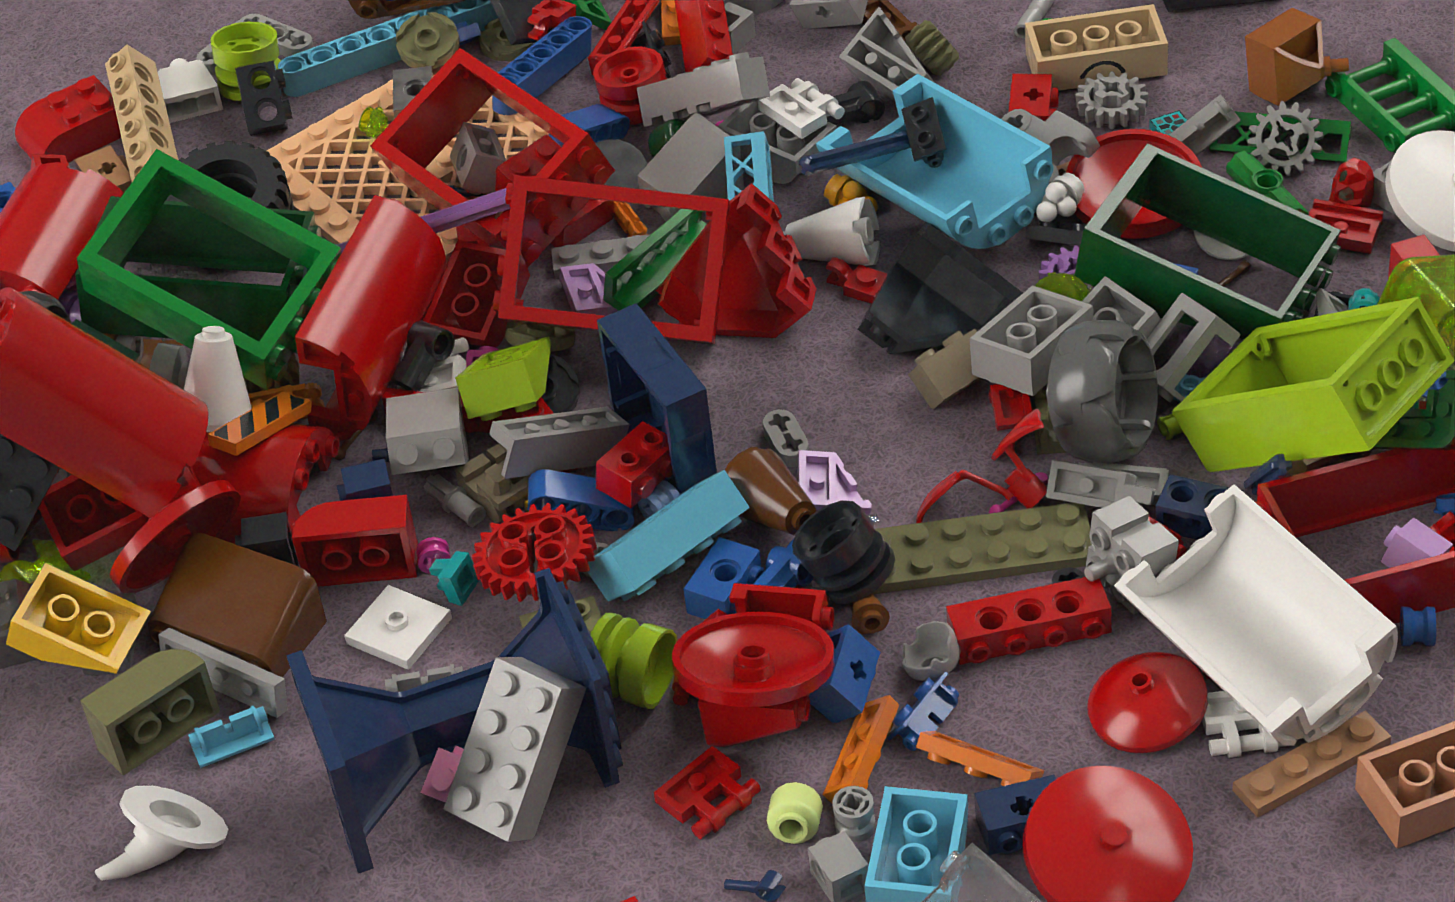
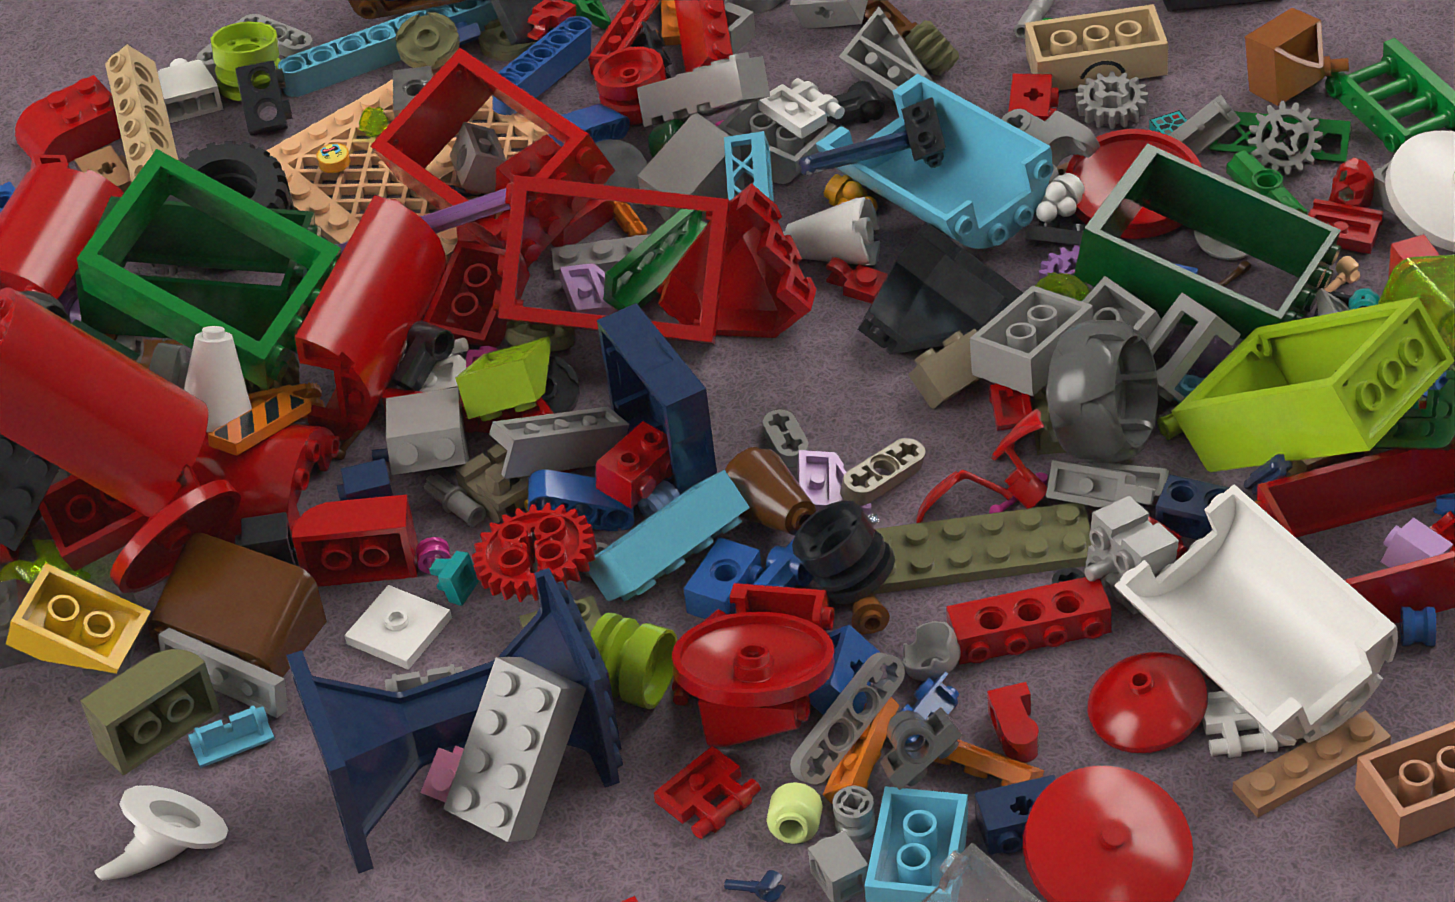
(333, 158): none -> tile
(851, 722): none -> light grey beam
(877, 484): none -> dark tan beam
(908, 761): none -> dark grey plate
(1009, 715): none -> red leg
(1347, 272): none -> light nougat hand

